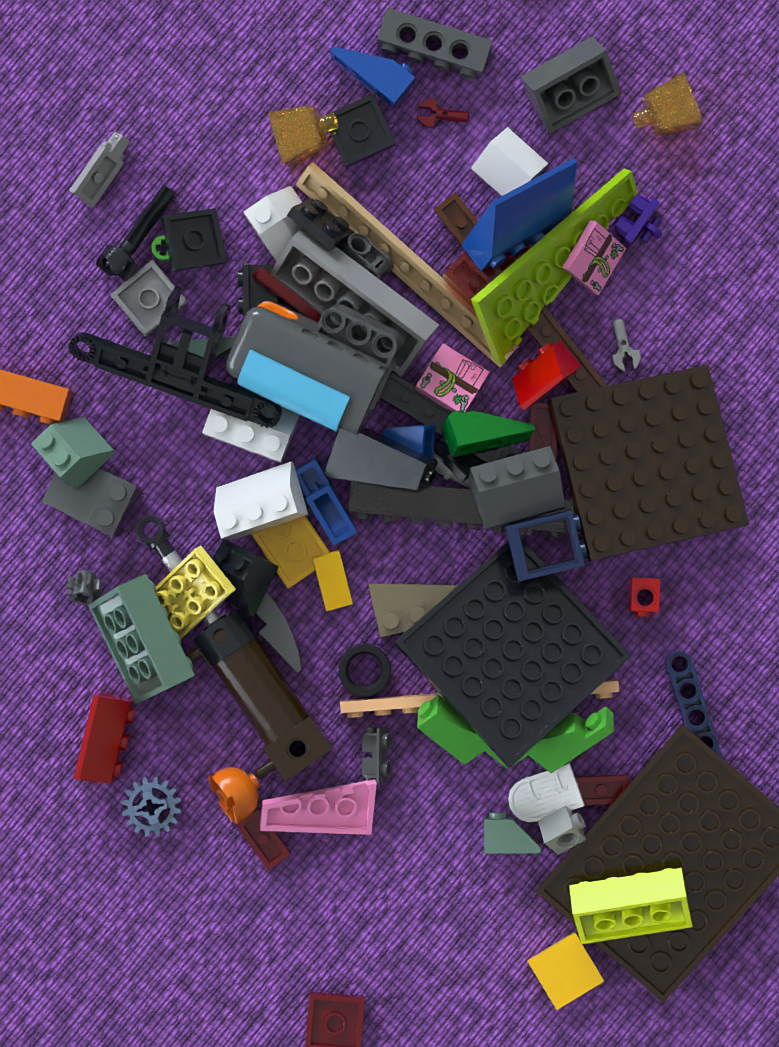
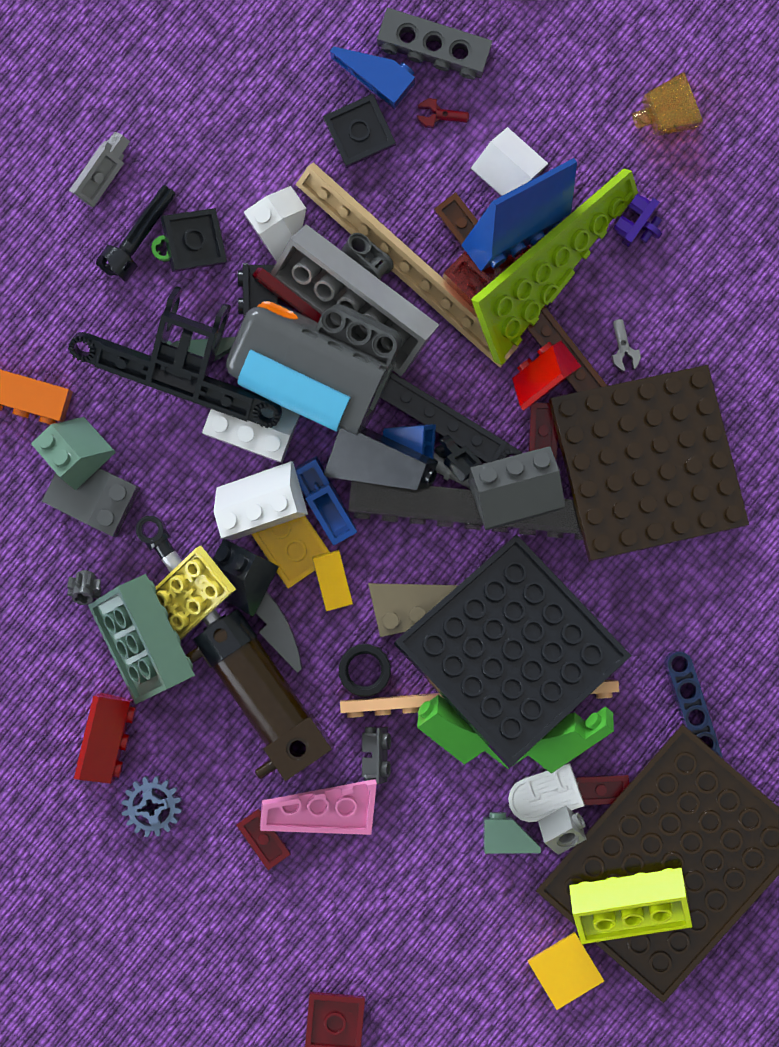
(146, 297): light grey tile -> none
(236, 792): orange cylinder -> none
(300, 132): clear yellow torso -> none
(320, 223): black plate -> none
(451, 380): bright pink tile -> none
(480, 431): green slope -> none
(571, 84): dark grey slope -> none
(578, 549): dark blue window -> none
(594, 257): bright pink tile -> none
(652, 585): red brick -> none

